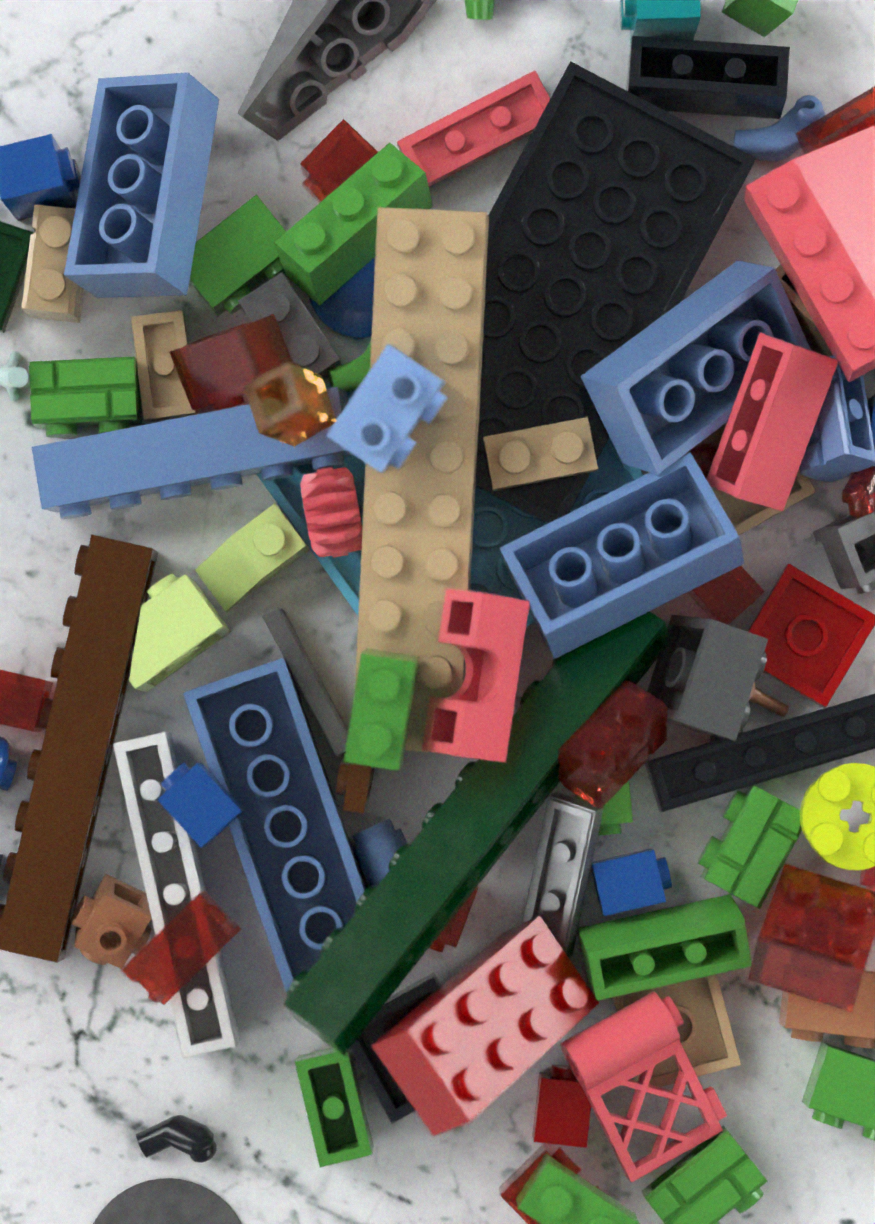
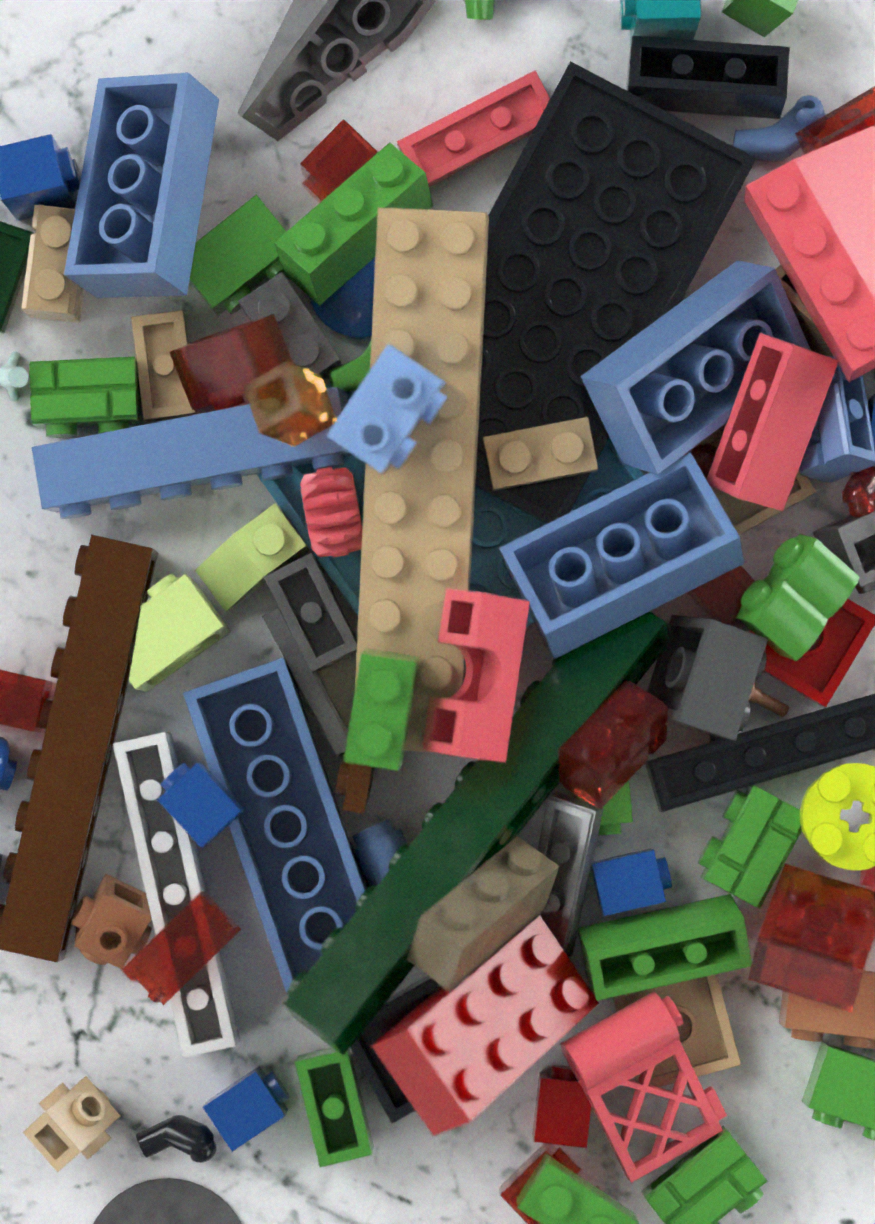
(72, 1123): none -> tan brick
(247, 1107): none -> blue brick
(312, 613): none -> flat silver brick
(482, 913): none -> dark tan brick
(797, 596): none -> bright green brick

